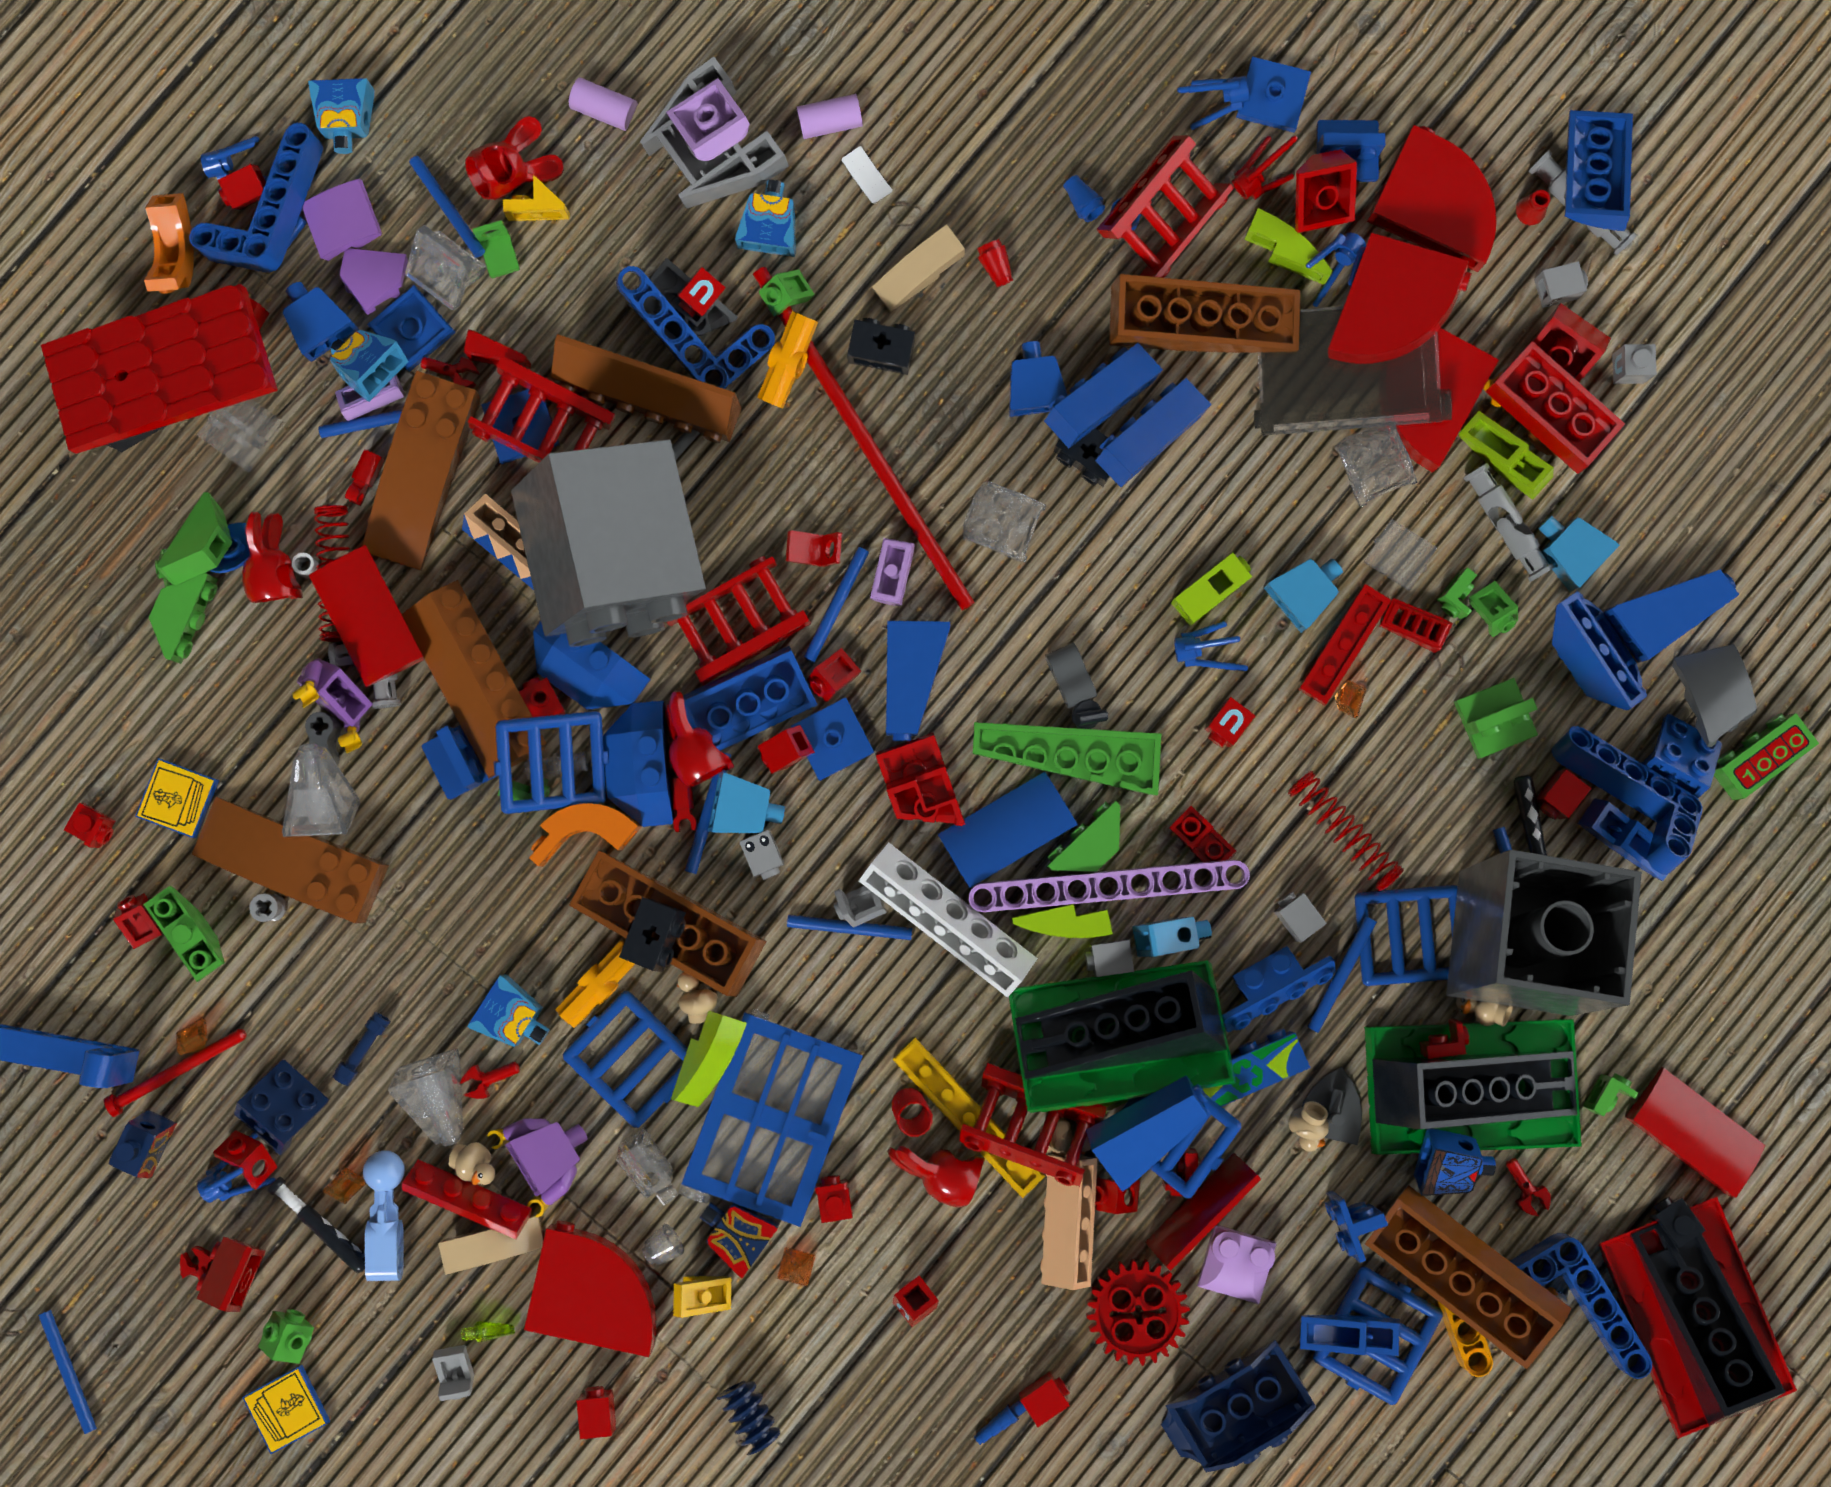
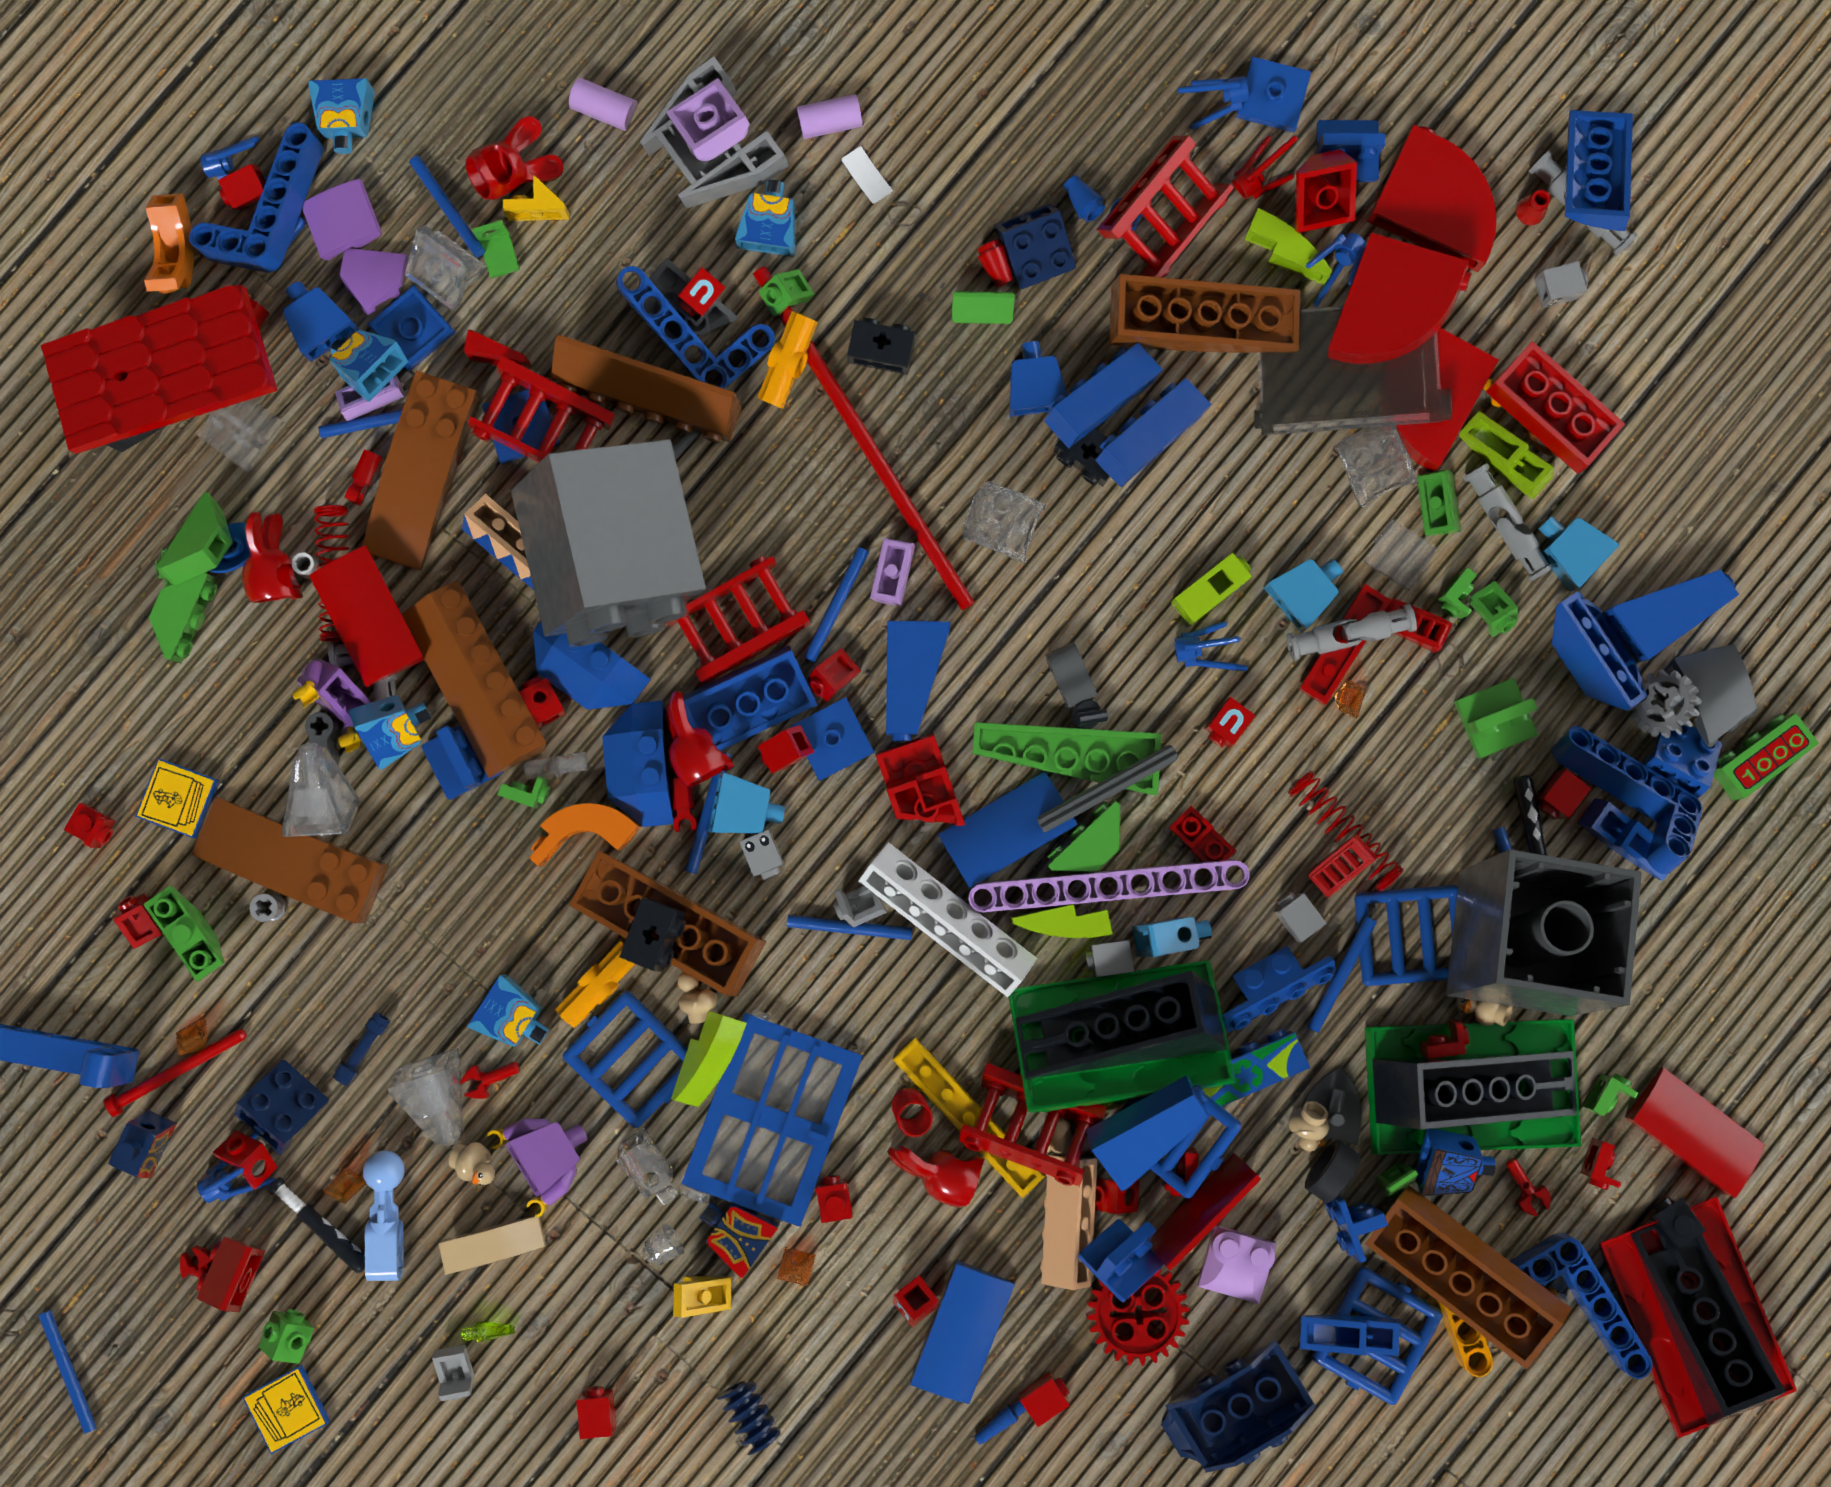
(389, 728): none -> torso
(451, 370): red bar -> none
(466, 1199): red plate -> none
(532, 726): blue bar -> none
(591, 1293): red brick -> none
(813, 548): red bracket -> none
(919, 268): tan slope -> none
(962, 1333): none -> blue slope
(983, 307): none -> bright green slope
(1036, 245): none -> dark blue bracket
(1107, 788): none -> dark grey axle
(1122, 1258): none -> blue bracket
(1325, 875): none -> red slope
(1332, 1171): none -> black tyre
(1372, 627): none -> light grey piece
(1396, 1178): none -> bright green slope
(1439, 503): none -> bright green slope
(1571, 341): red slope -> none
(1596, 1163): none -> red bracket
(1634, 363): light grey brick -> none
(1678, 701): none -> light grey gear

